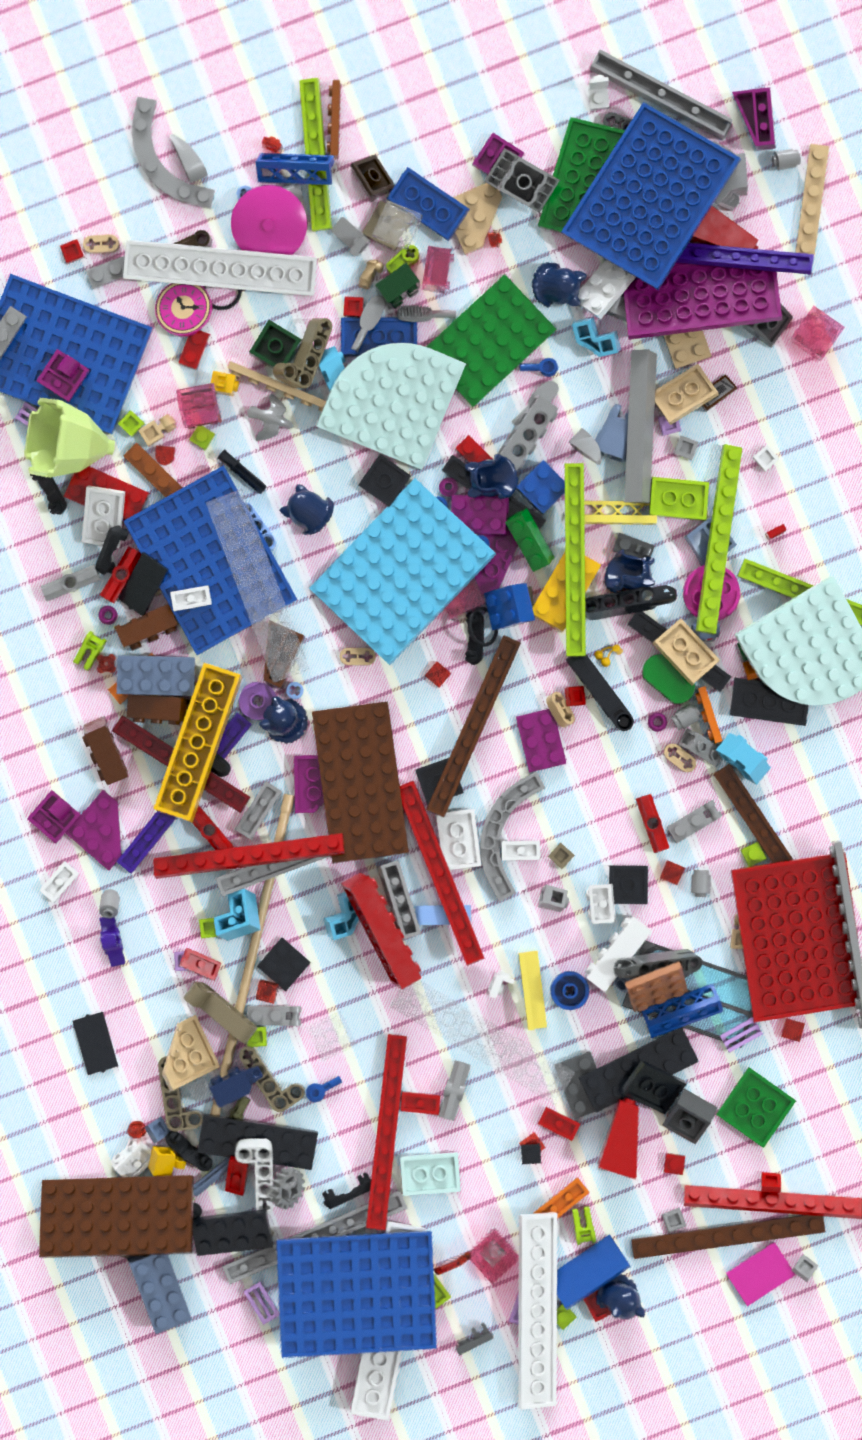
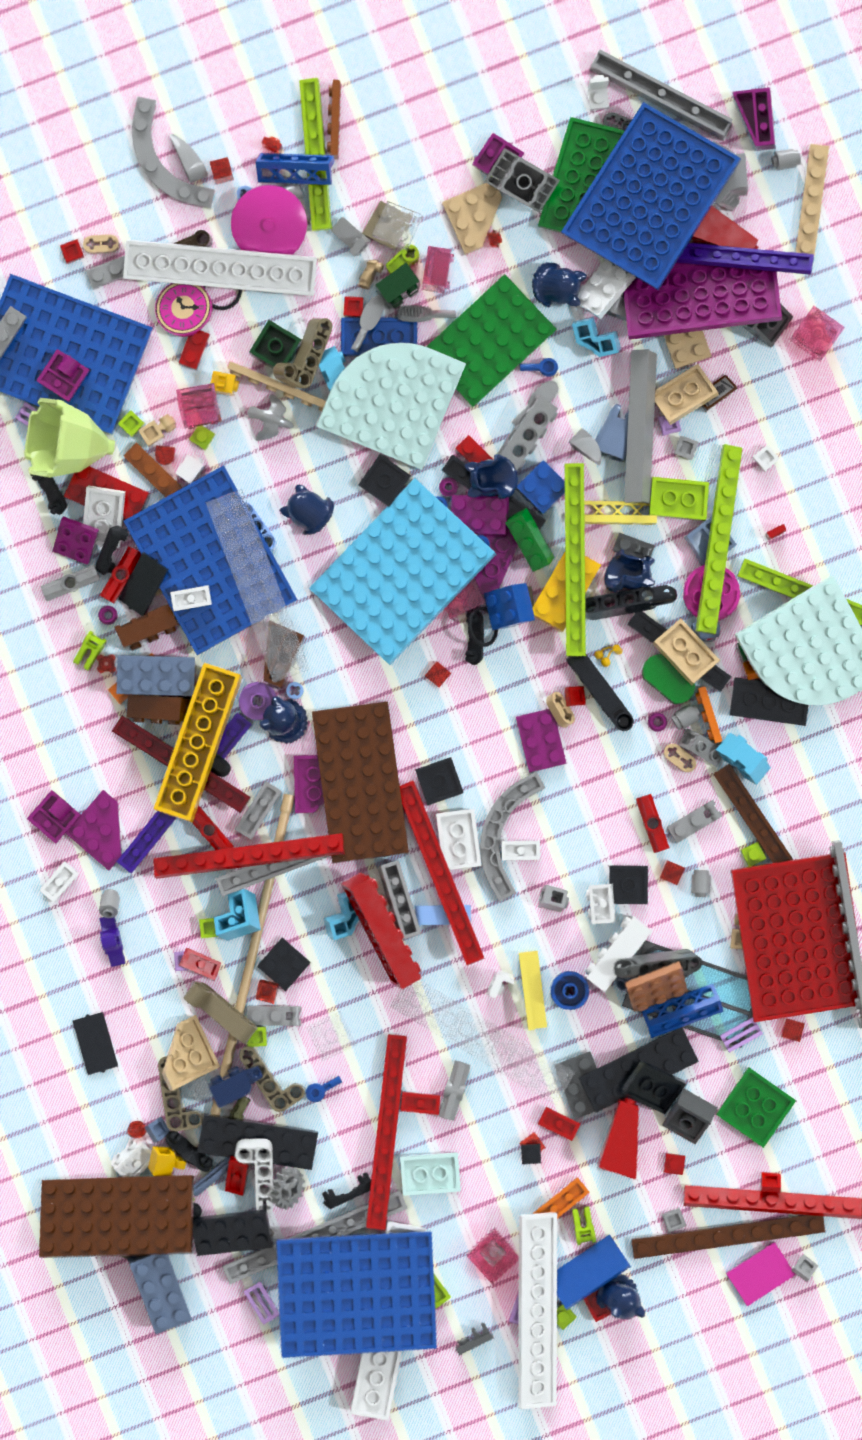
(75, 540): none -> magenta plate
(104, 751): reddish brown wedge -> none
(190, 468): none -> white brick
(221, 170): none -> clear red brick
(242, 471): black axle -> none
(357, 661): tan beam -> none
(372, 177): dark brown slope -> none
(439, 209): blue tile -> none
(452, 1263): clear red tile -> none
(473, 726): reddish brown plate -> none
(561, 855): dark tan plate -> none

